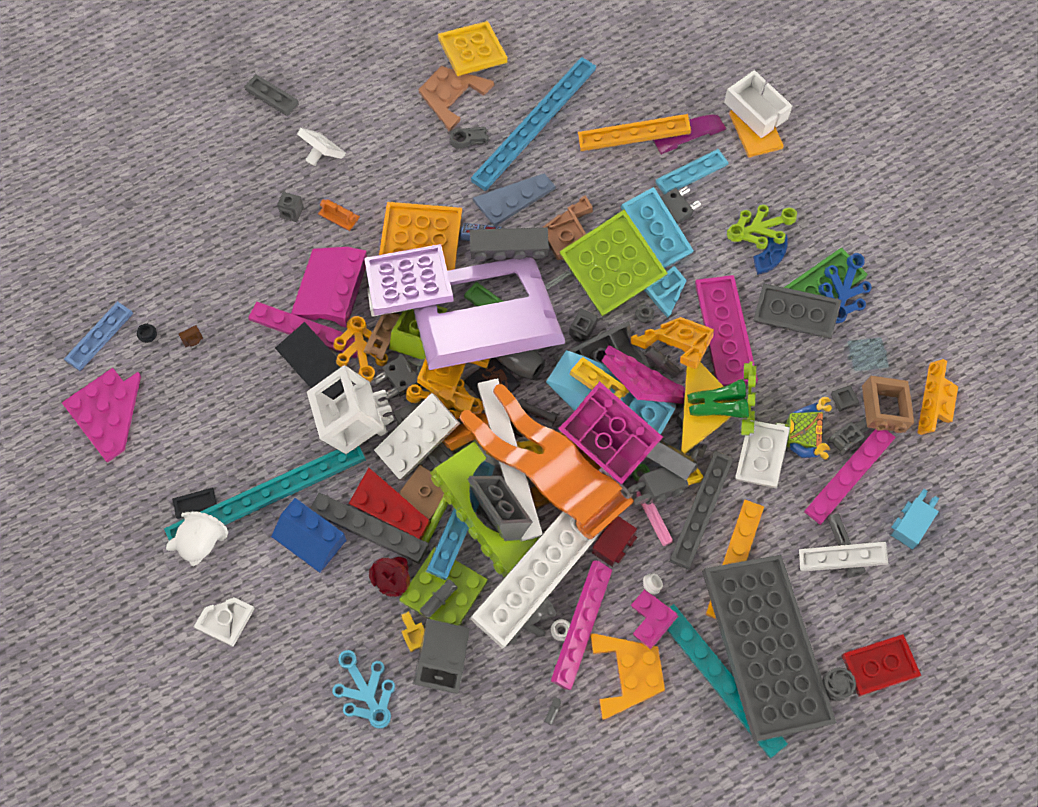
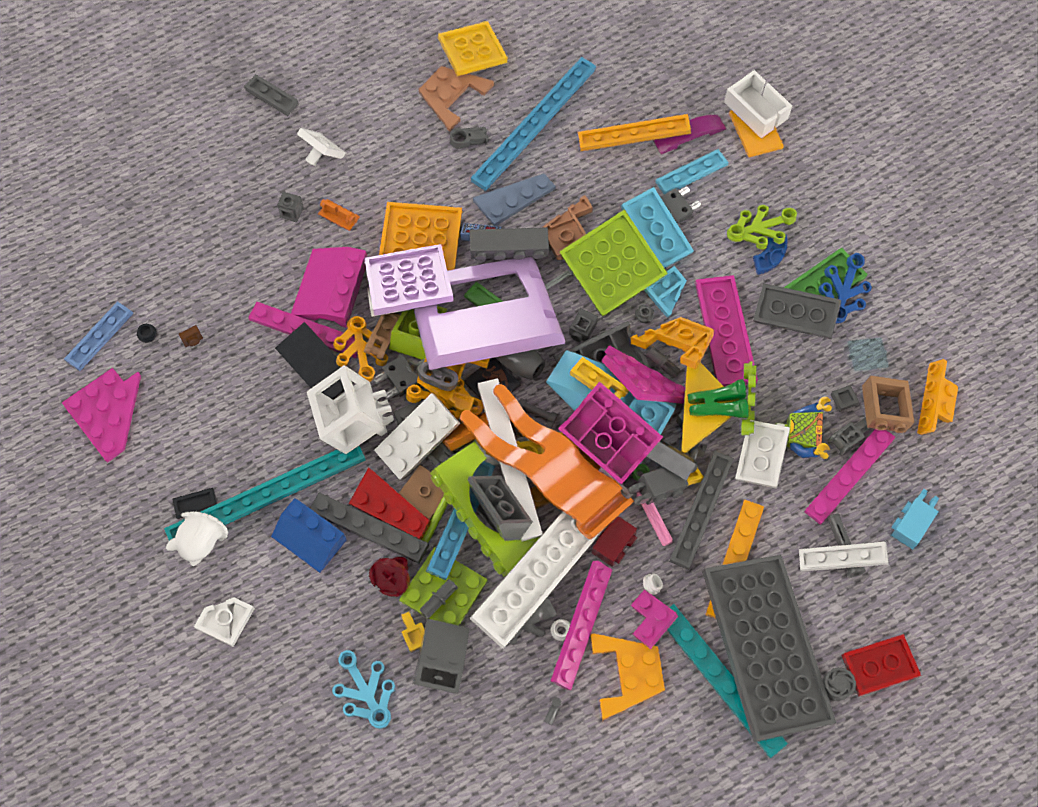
(438, 377): none -> flat silver plate

